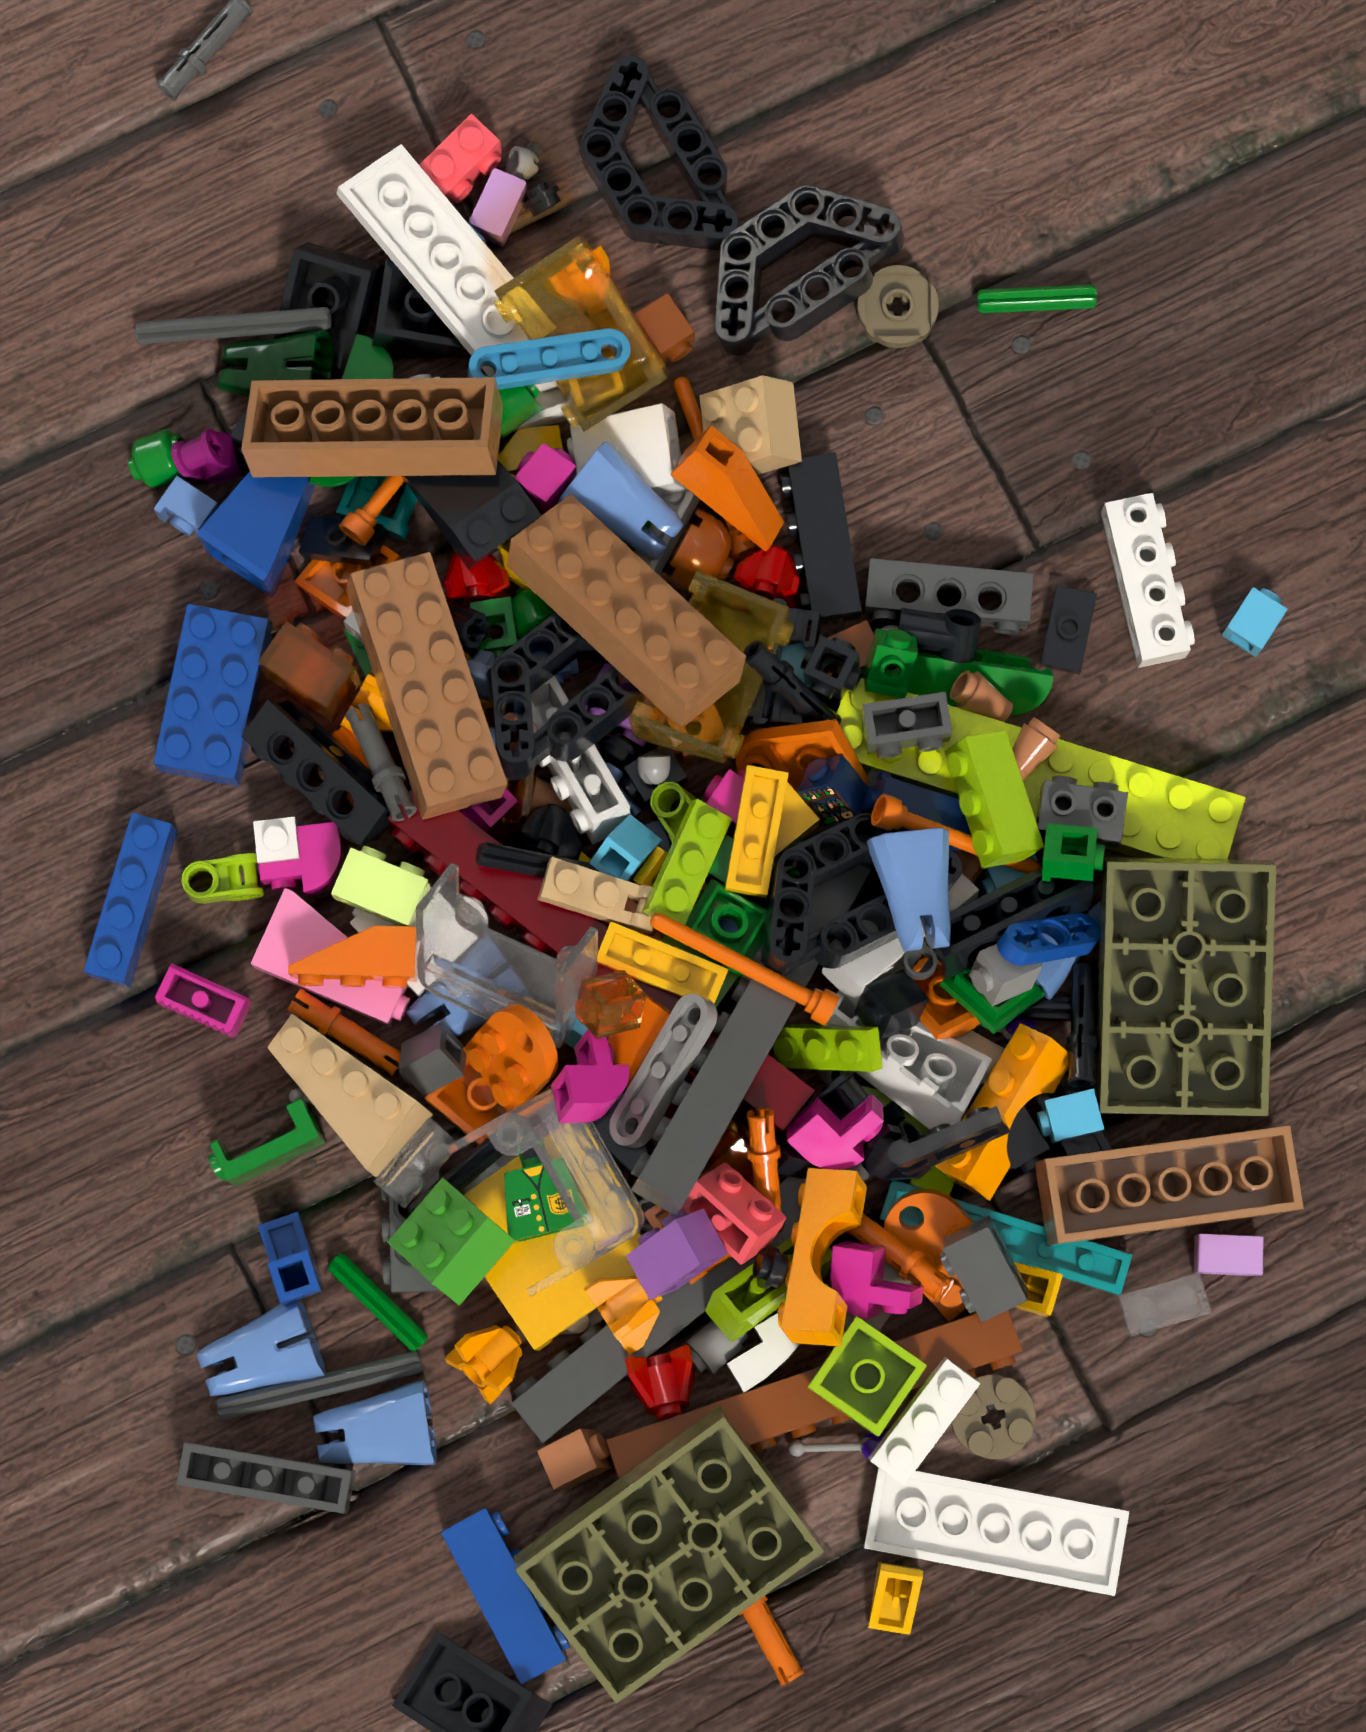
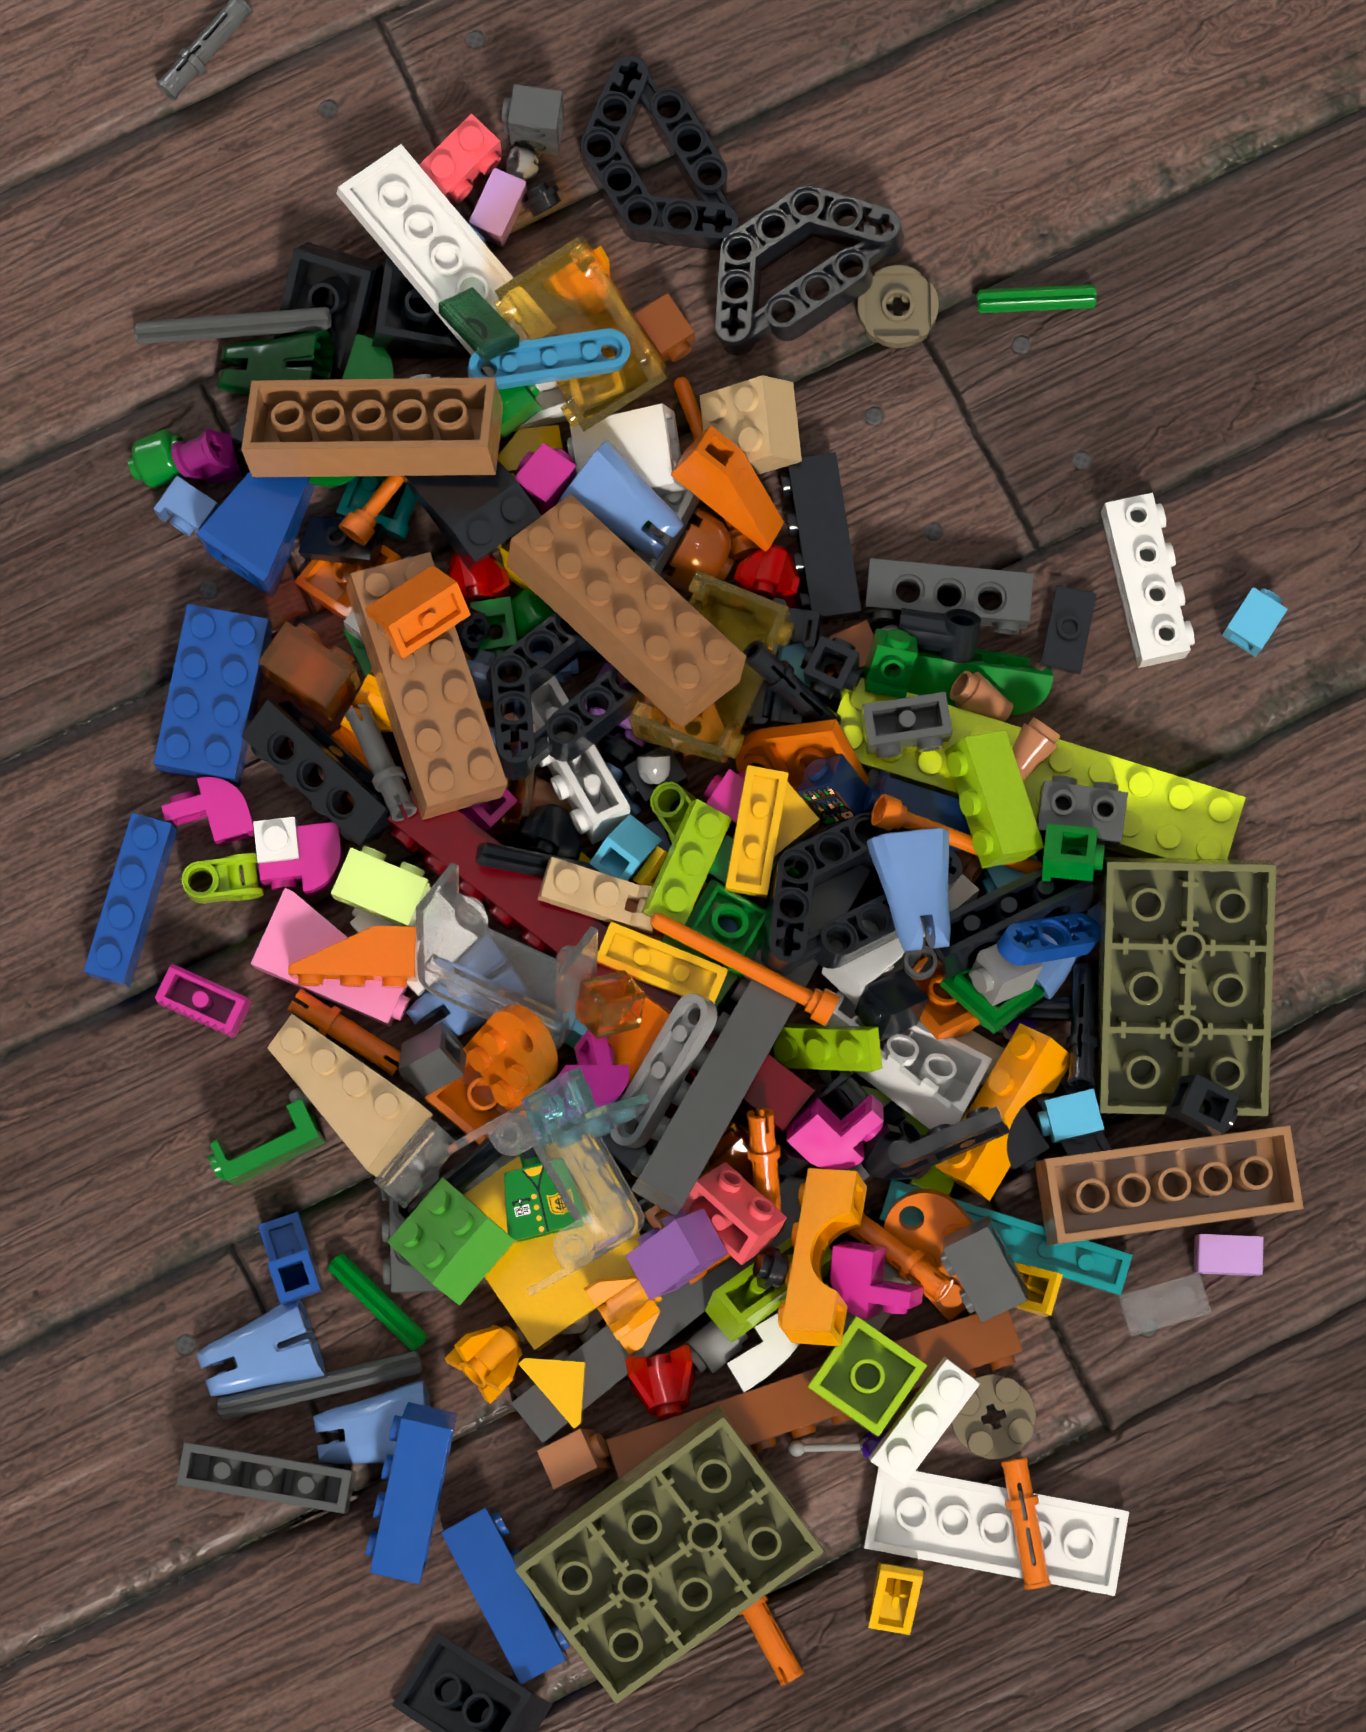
(220, 802): none -> dark pink brick
(412, 1492): none -> blue brick
(419, 610): none -> orange panel
(479, 324): none -> clear green tile
(534, 119): none -> dark grey brick
(561, 1384): none -> yellow slope
(567, 1110): none -> clear light blue bracket
(1016, 1472): none -> orange pin
(1218, 1103): none -> black brick

